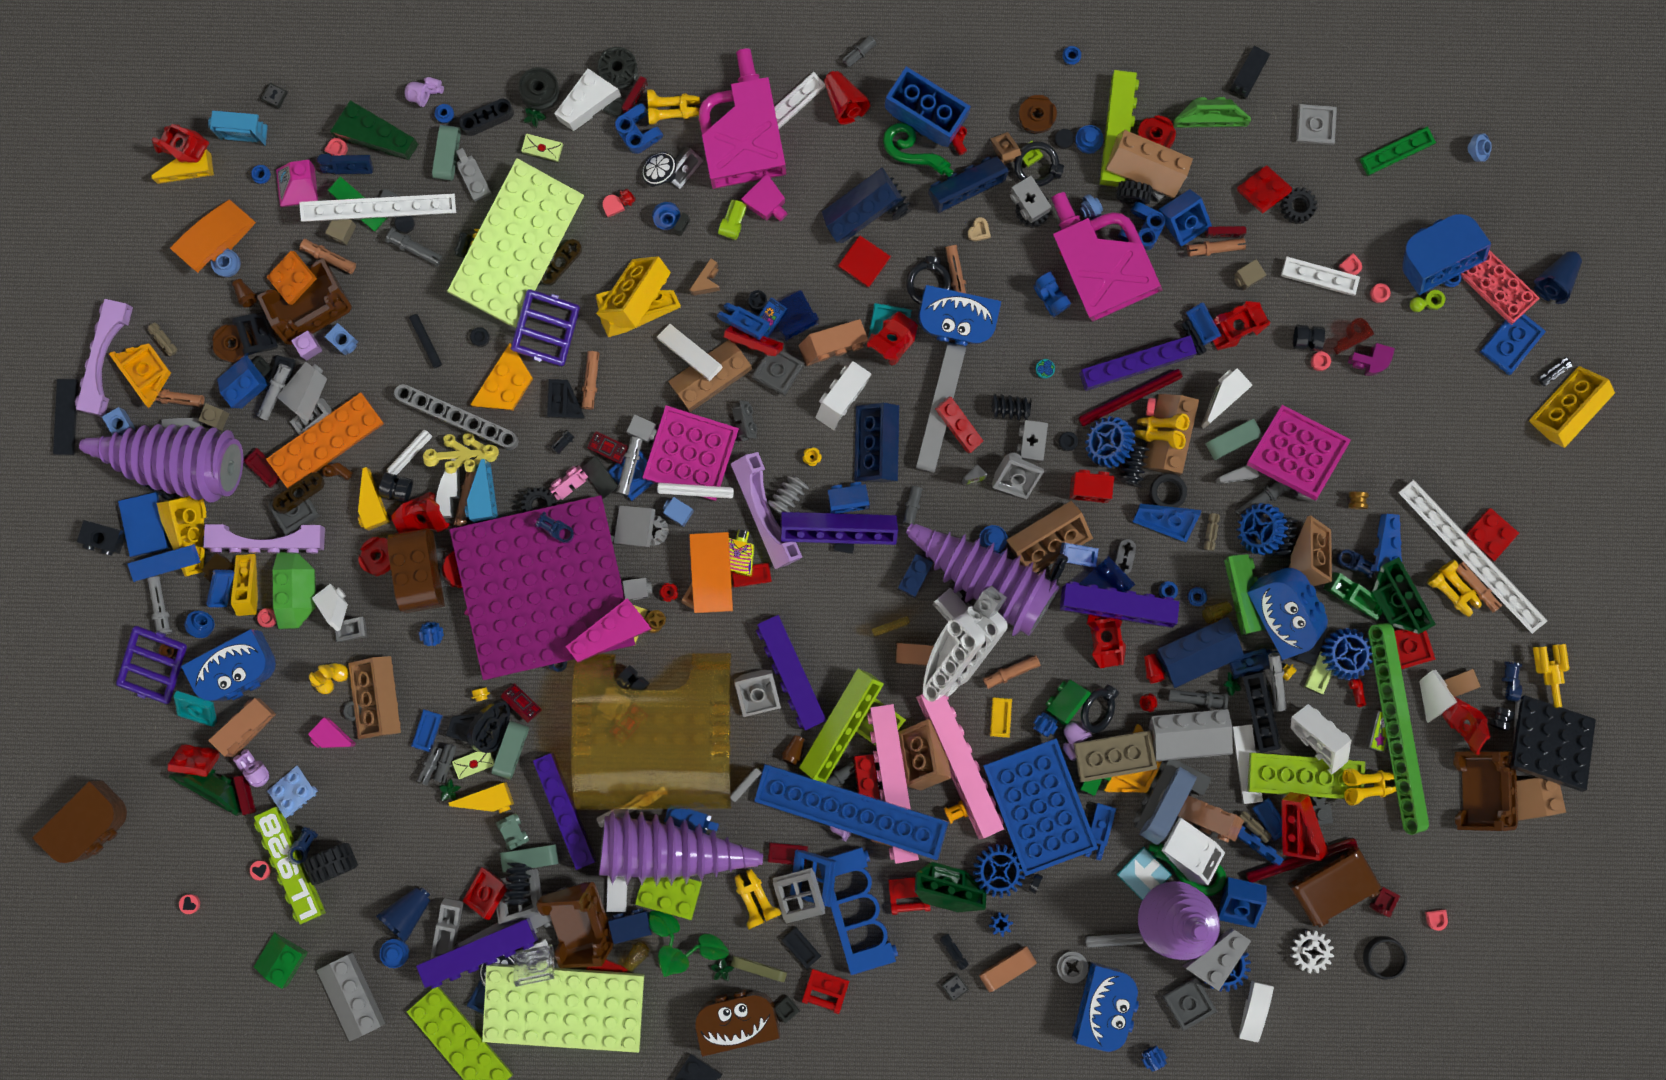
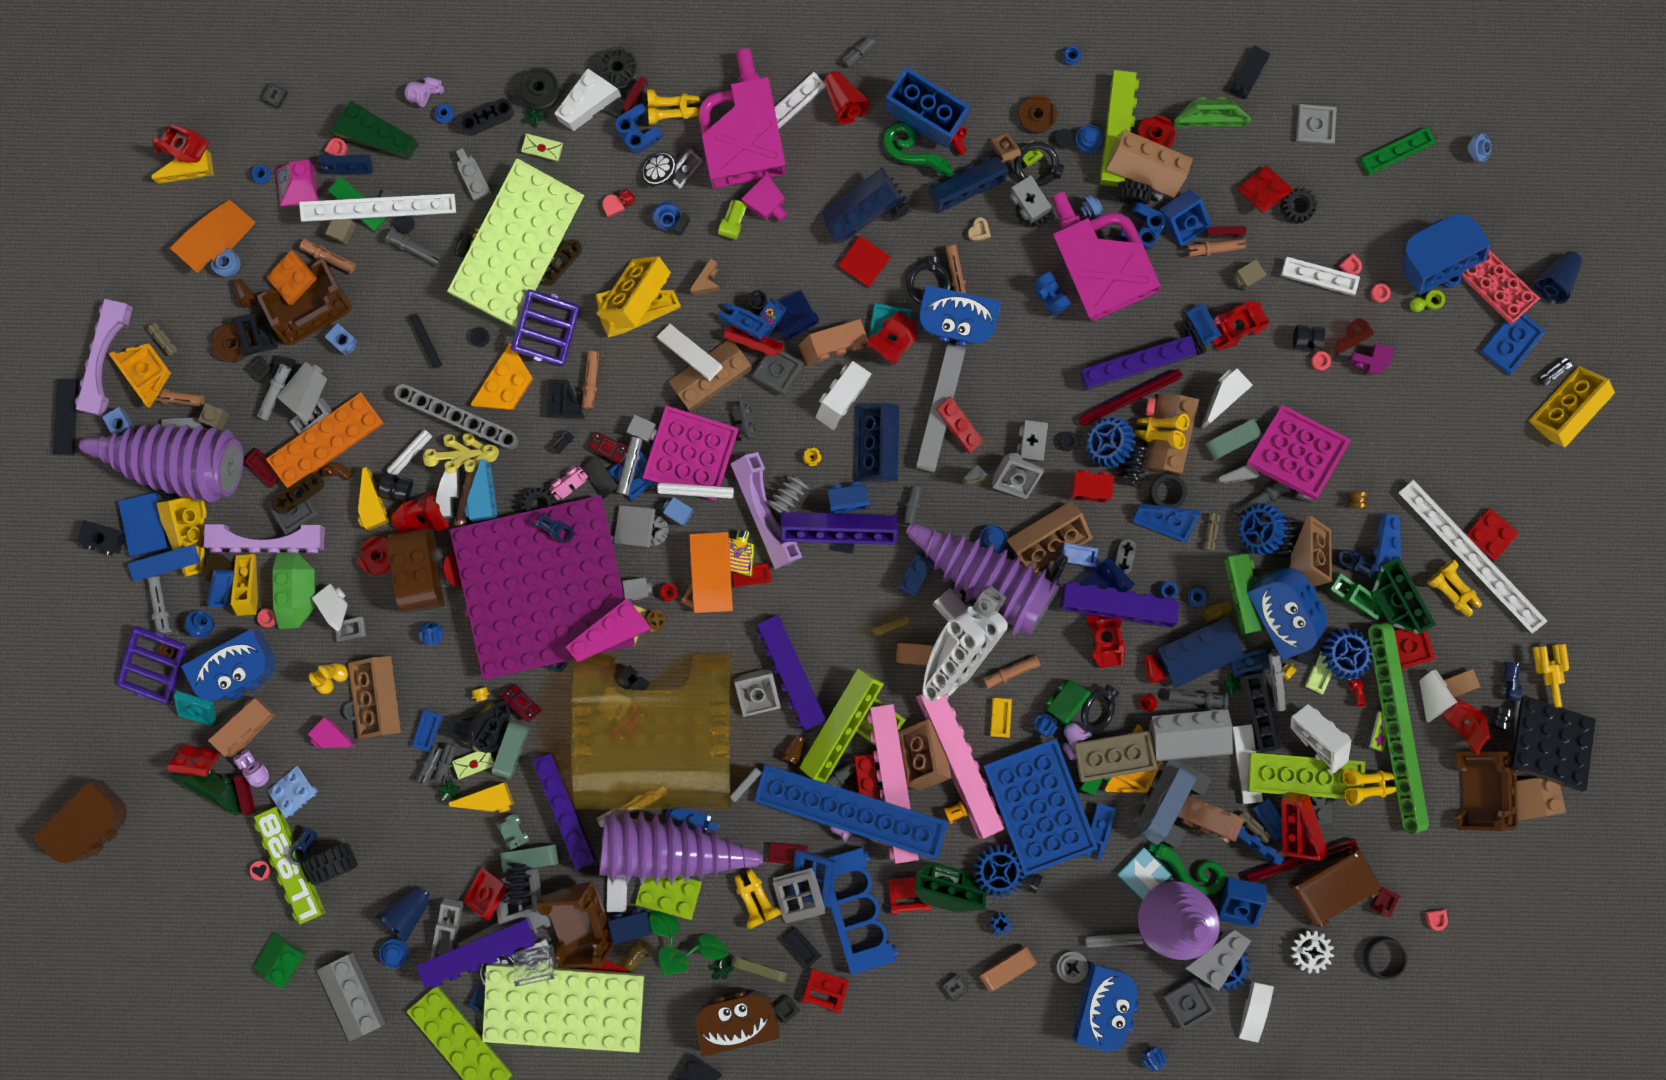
(189, 904): coral tile -> none
(238, 126): dark azure window -> none
(241, 383): blue slope -> none
(306, 345): lavender brick -> none
(445, 152): sand green beam -> none
(954, 951): black axle -> none
(1011, 407): black piece -> none
(1045, 369): tile -> none
(1193, 852): white slope -> none
(1483, 593): nougat pin -> none

